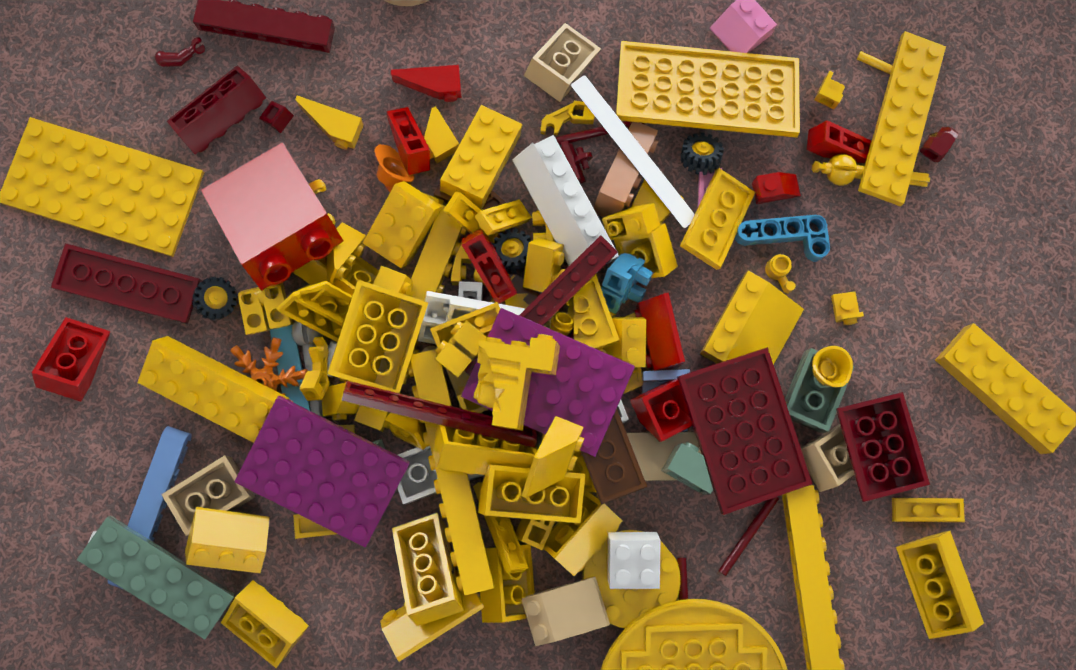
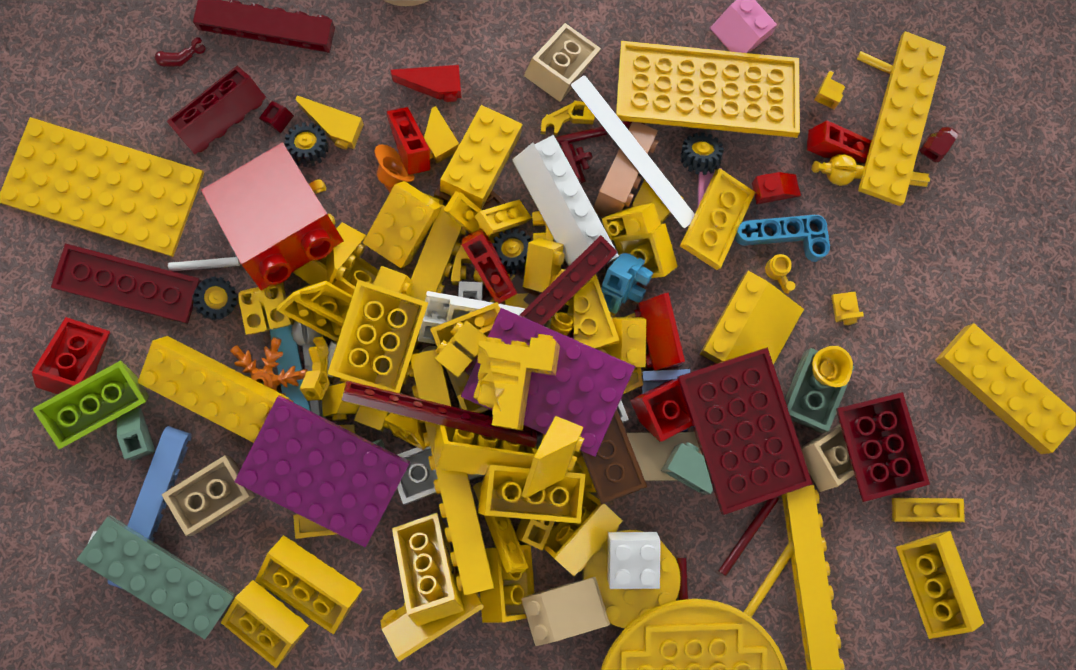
(91, 404): none -> lime slope
(134, 435): none -> sand green slope
(203, 264): none -> white bar
(227, 540): yellow slope -> none
(306, 144): none -> black wheel
(308, 584): none -> yellow slope
(769, 580): none -> yellow bar

